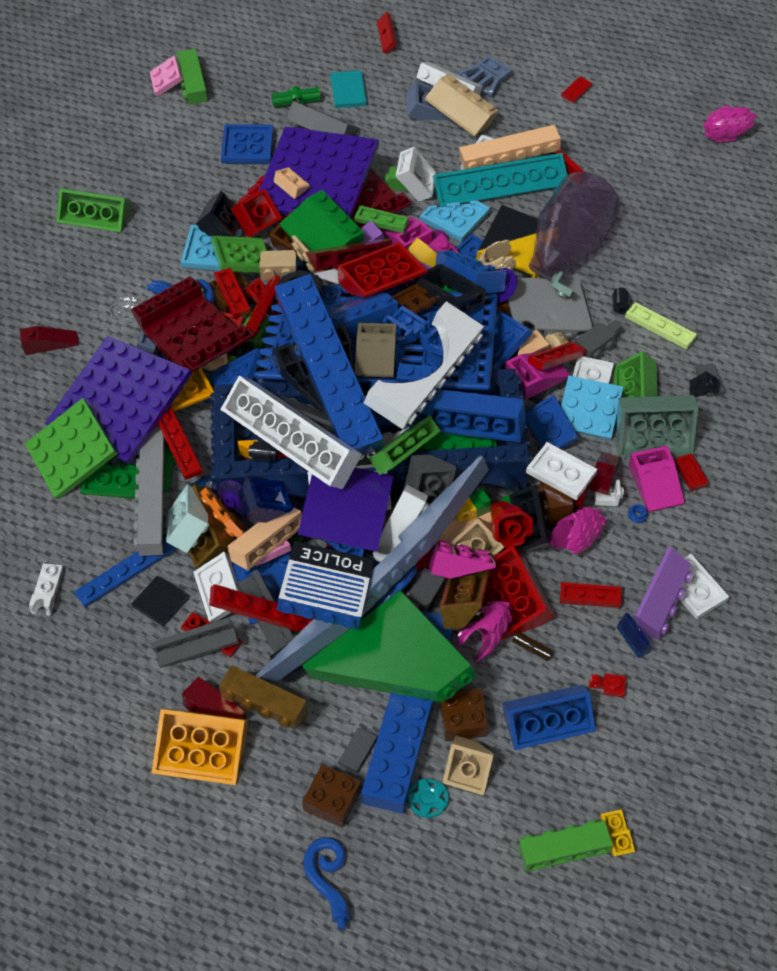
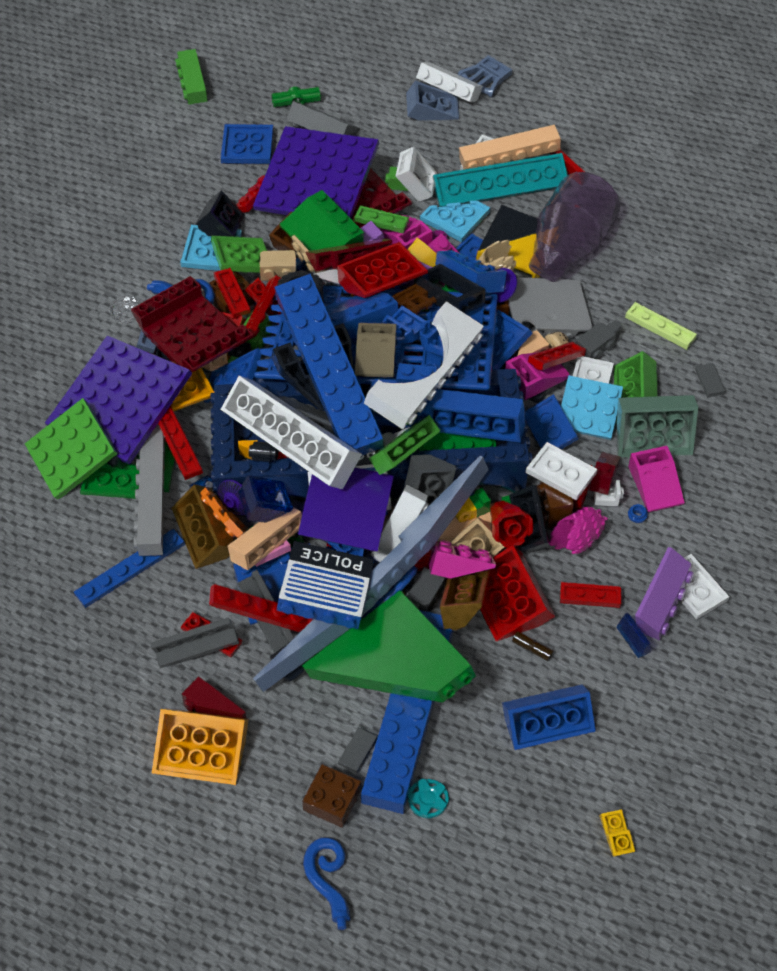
(44, 339): dark red slope -> none
(46, 588): white plate -> none
(92, 209): bright green slope -> none
(159, 601): black tile -> none
(166, 75): bright pink plate -> none
(186, 520): light aqua slope -> none
(219, 572): white plate -> none
(256, 213): red slope -> none
(263, 698): pearl gold slope -> none
(290, 182): light nougat slope -> none
(348, 89): teal tile -> none
(386, 33): red tile -> none
(461, 105): tan slope -> none
(464, 715): reddish brown brick -> none
(468, 765): tan slope -> none
(491, 623): dark pink head -> none
(563, 291): sand green bracket -> none
(564, 845): bright green brick -> none
(576, 89): red tile -> none
(611, 684): red plate -> none
(621, 300): black brick -> none
(691, 472): red plate -> none
(703, 383): black bracket -> none
(728, 123): dark pink head -> none

